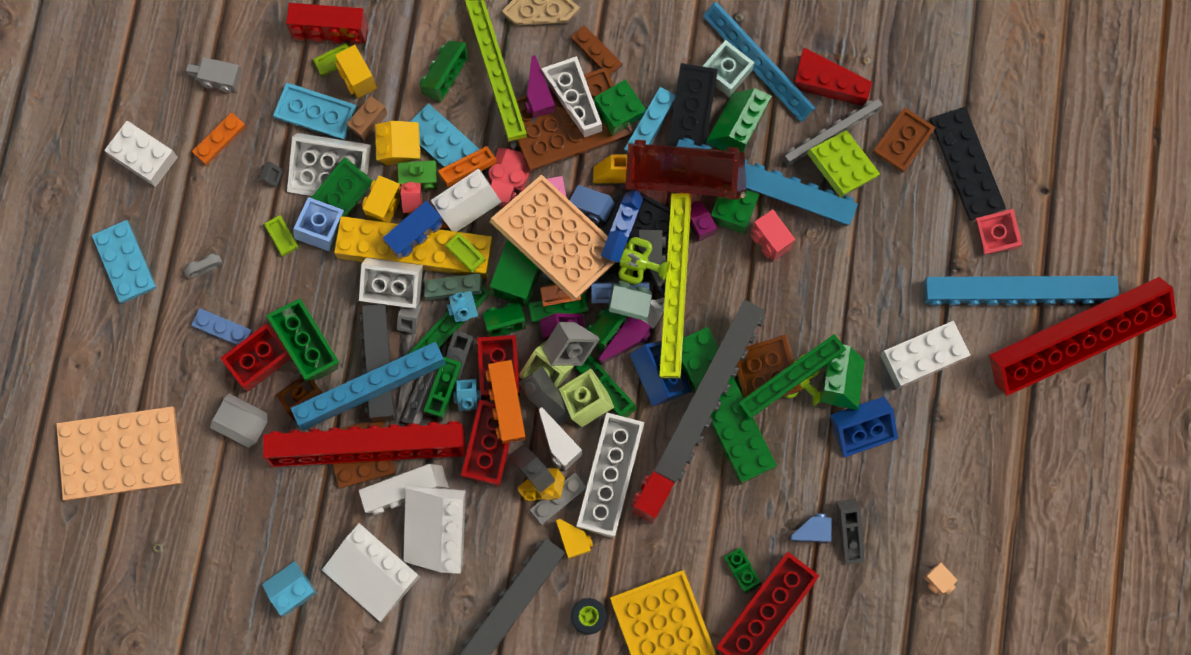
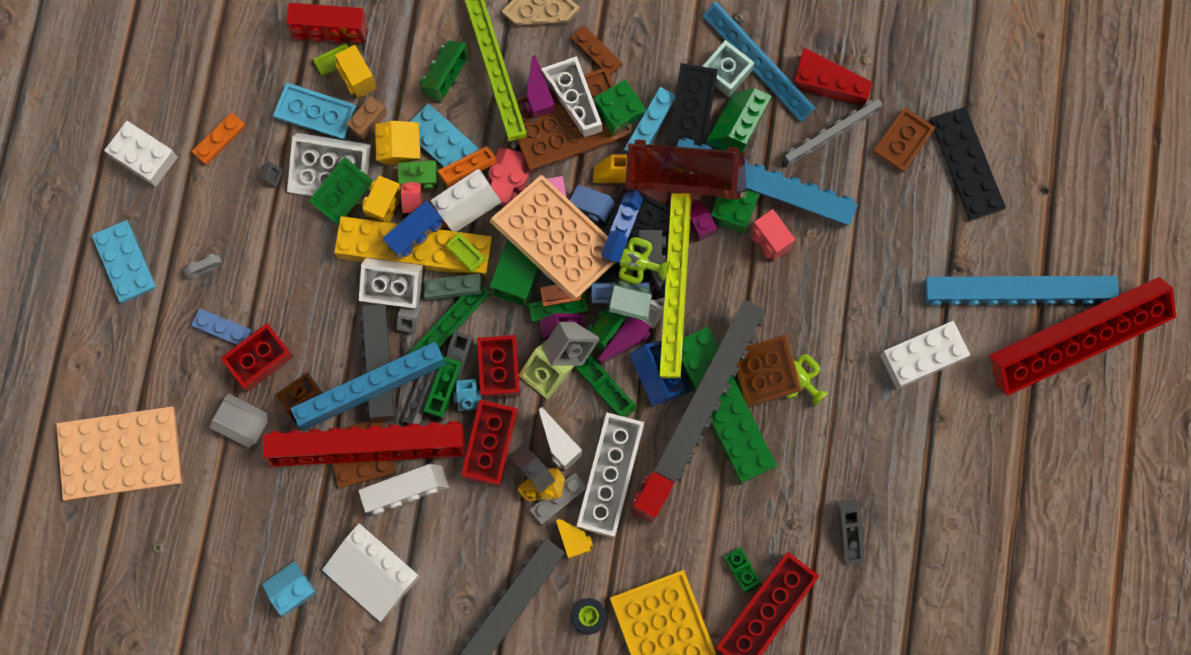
(216, 74): light grey hinge -> none
(281, 235): lime tile -> none
(303, 340): green slope -> none
(318, 224): light blue slope -> none
(434, 528): white slope -> none
(462, 306): medium azure brick -> none
(504, 320): green slope -> none
(506, 401): orange brick -> none
(544, 394): dark grey slope -> none
(586, 398): yellowish green slope -> none
(792, 376): green plate -> none
(815, 530): medium blue slope -> none
(843, 163): lime plate -> none
(843, 380): green slope -> none
(864, 428): blue slope -> none
(940, 580): light nougat brick -> none
(999, 232): coral slope -> none

